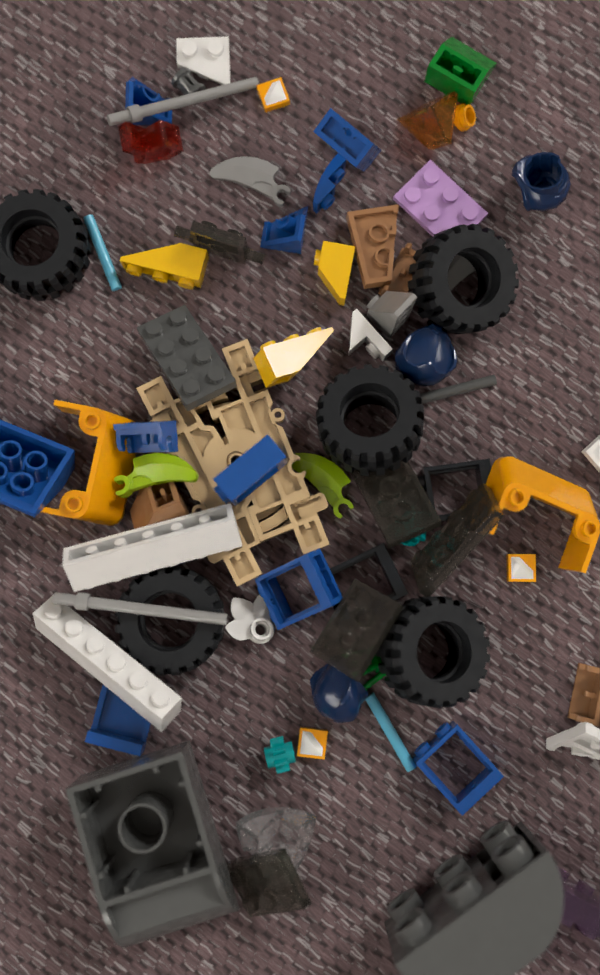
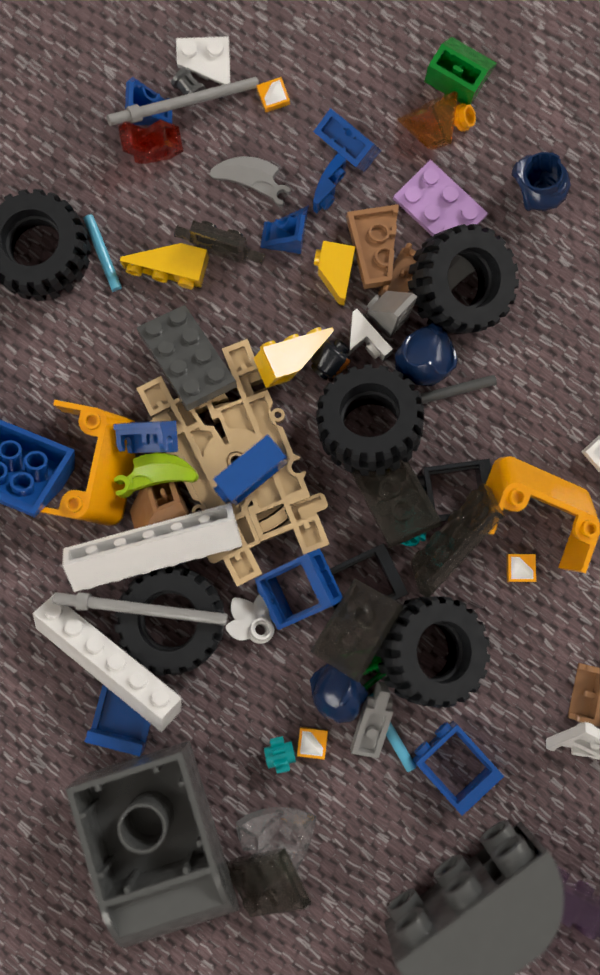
(325, 477): lime piece -> none
(331, 359): none -> black head
(373, 723): none -> light grey hinge

